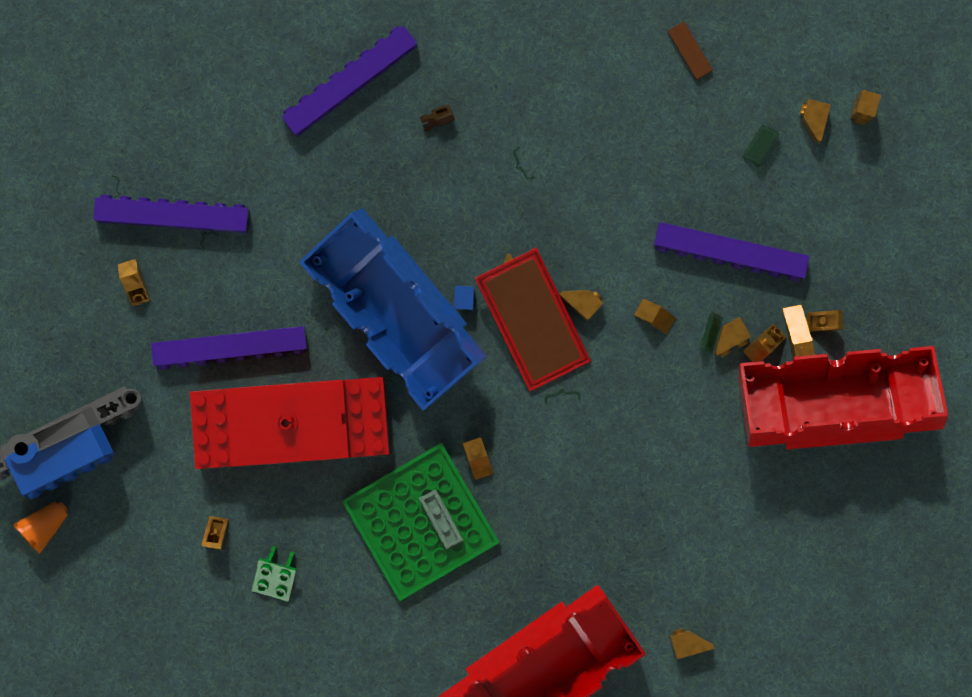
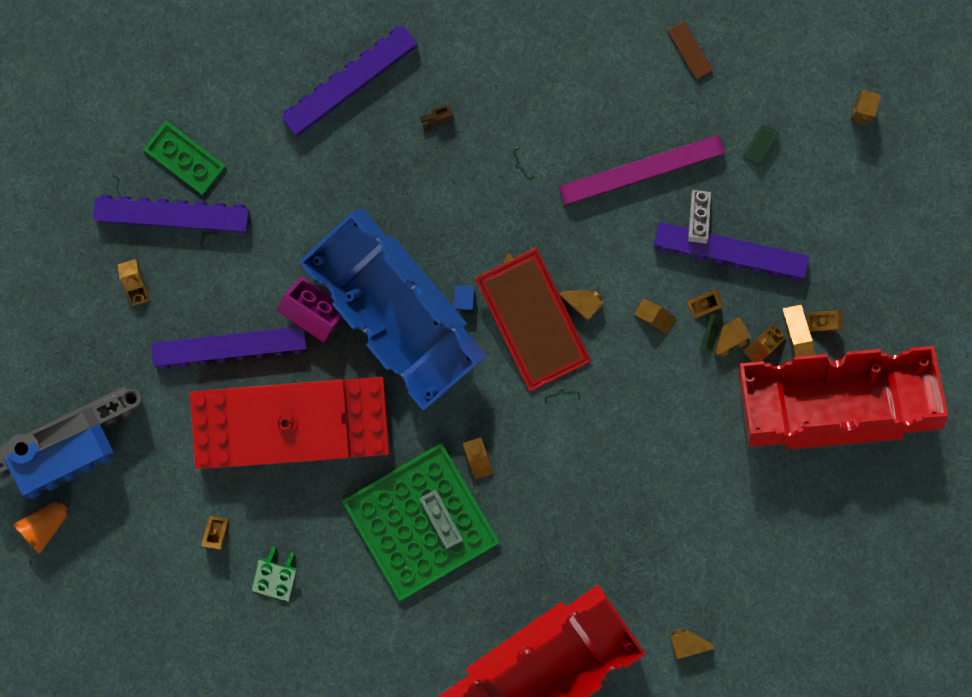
(184, 158): none -> green tile
(310, 309): none -> magenta brick
(641, 169): none -> magenta beam
(699, 216): none -> light grey tile
(705, 304): none -> pearl gold slope
(814, 118): pearl gold slope -> none

